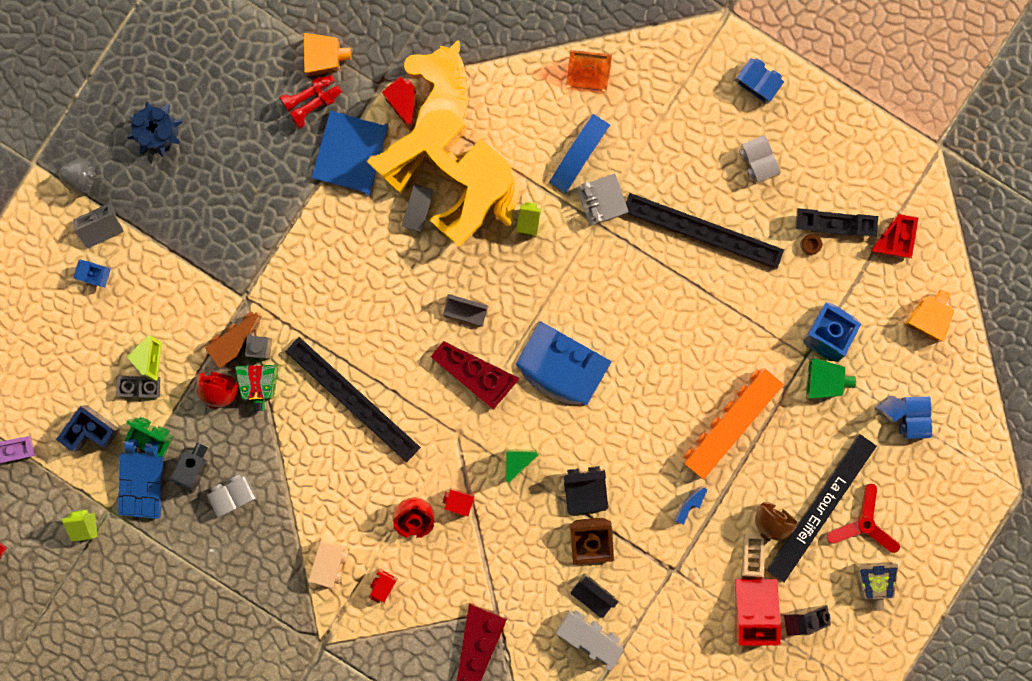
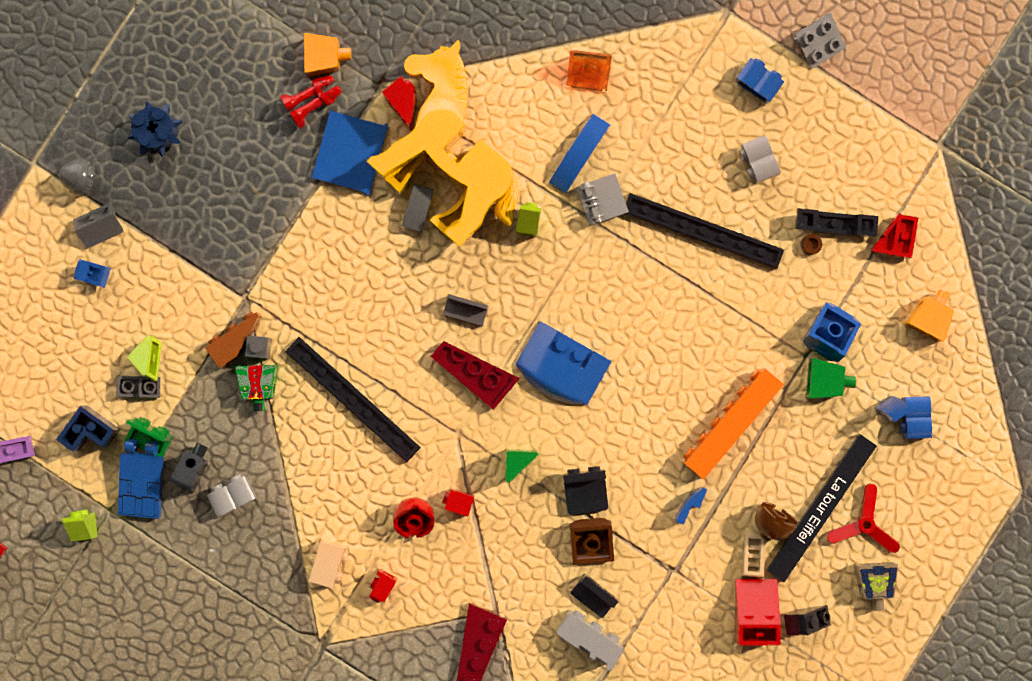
(217, 389): red cylinder -> none
(820, 40): none -> light grey hinge

